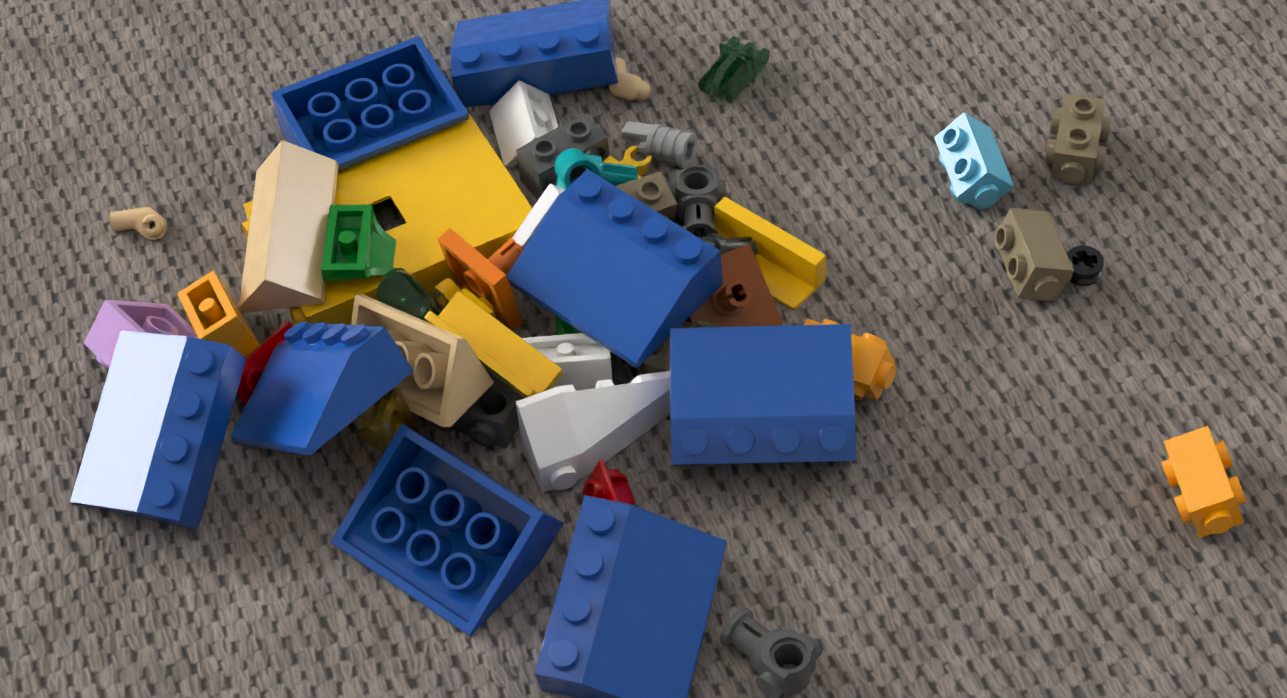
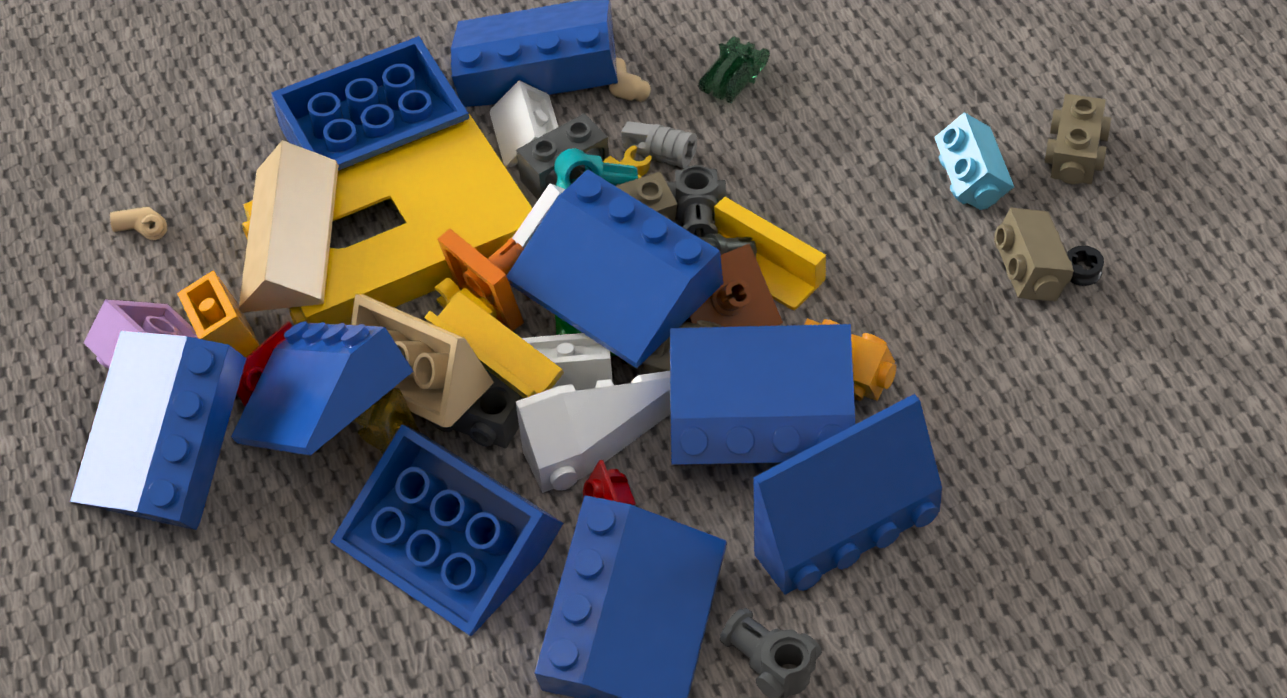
(355, 244): green slope -> none
(405, 293): clear green arm -> none
(846, 496): none -> blue slope
(1207, 492): light orange brick -> none

